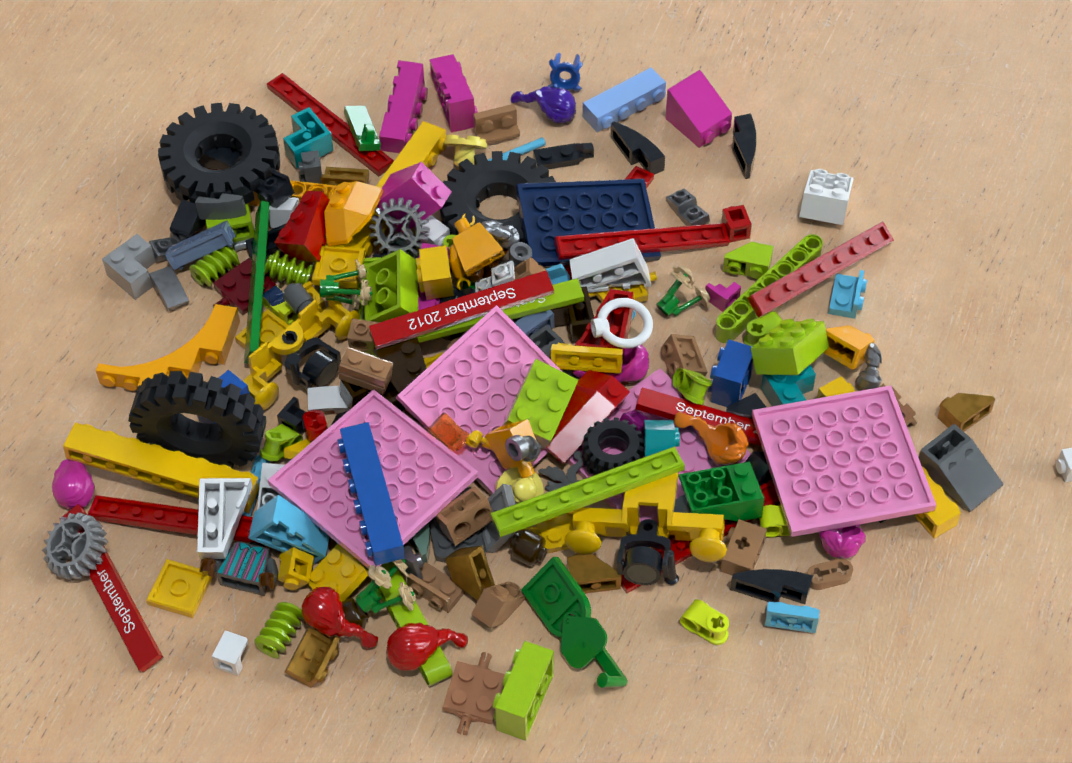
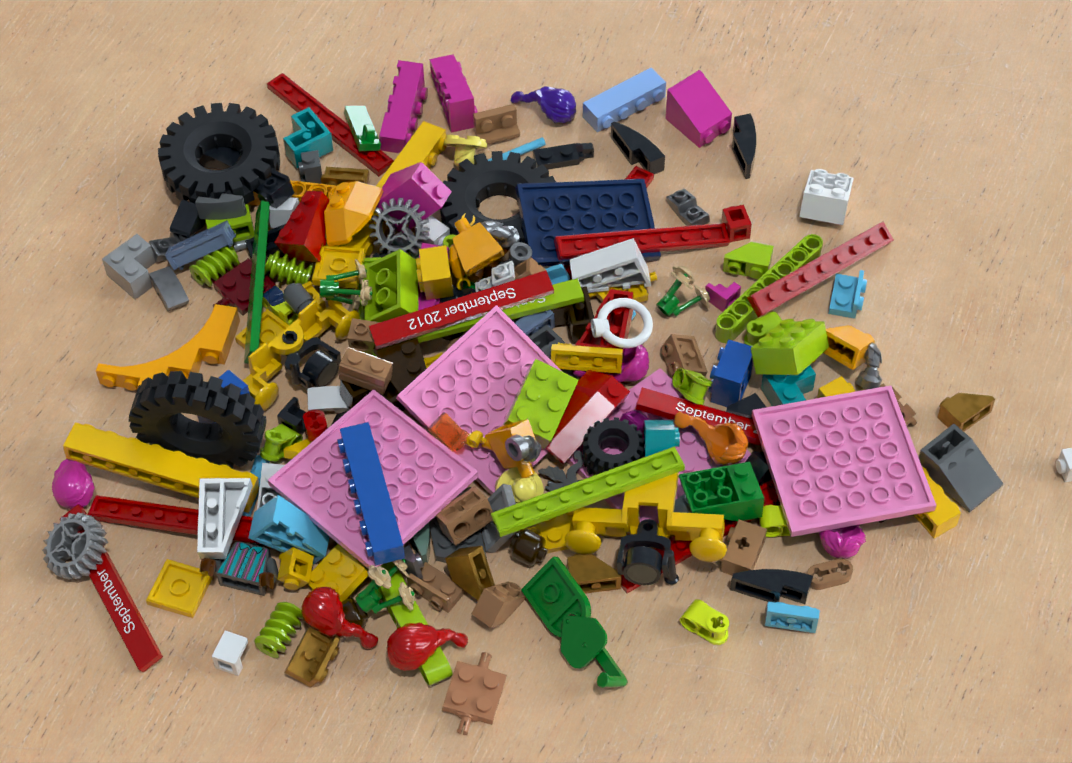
(523, 690): lime brick -> none
(573, 69): blue piece -> none

